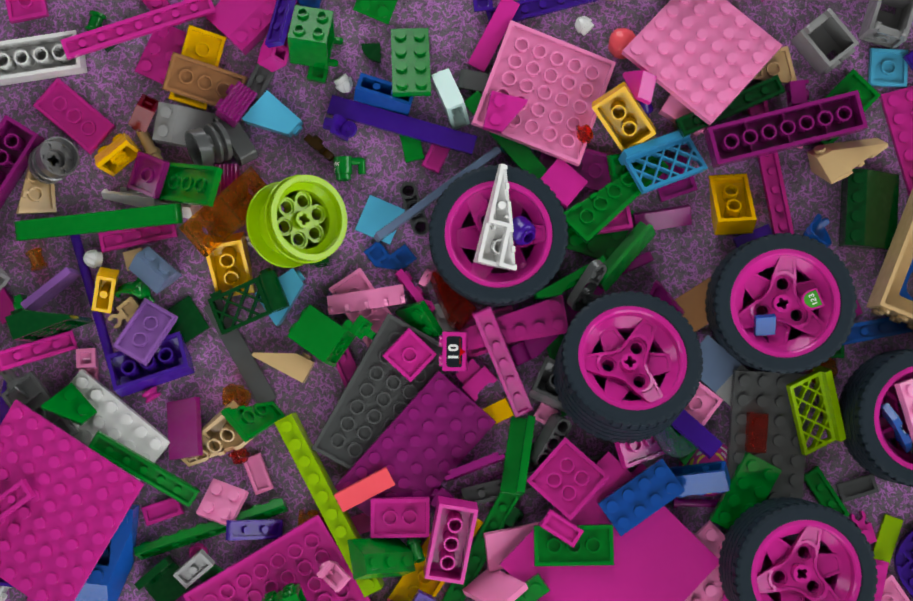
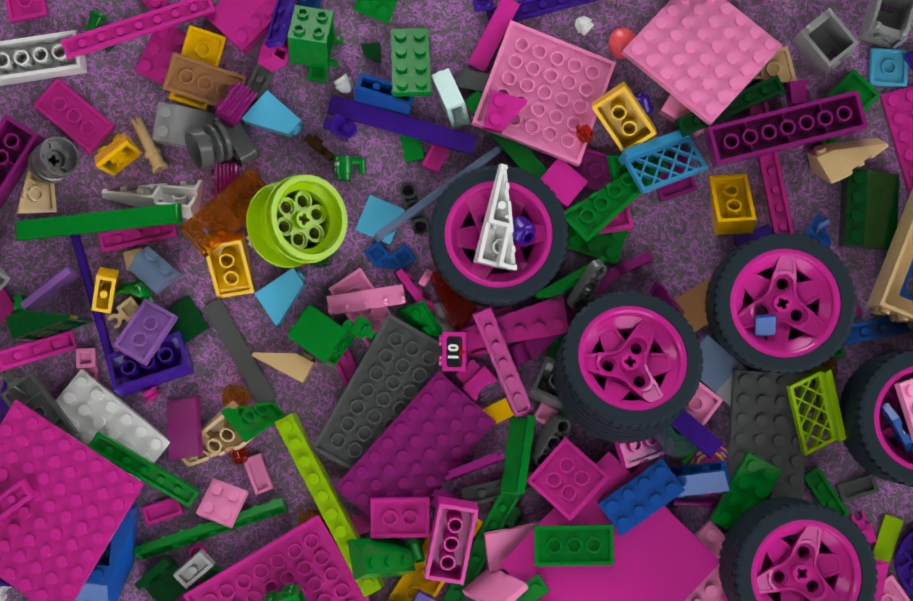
(36, 259): clear orange bush -> none
(70, 405): green wing -> none
(93, 258): white plate -> none
(143, 113): dark red slope -> none
(148, 175): magenta tile -> none
(191, 184): green plate -> none
(253, 529): dark purple tile -> none
(271, 296): dark green piece -> none
(334, 575): bright pink bracket -> none
(364, 489): coral tile -> none
(409, 355): dark pink tile -> none
(561, 528): dark pink tile -> none
(626, 253): green panel -> none
(641, 84): dark pink slope -> none
(665, 217): magenta tile -> none
(756, 432): clear red plate -> none
(811, 300): tile -> none

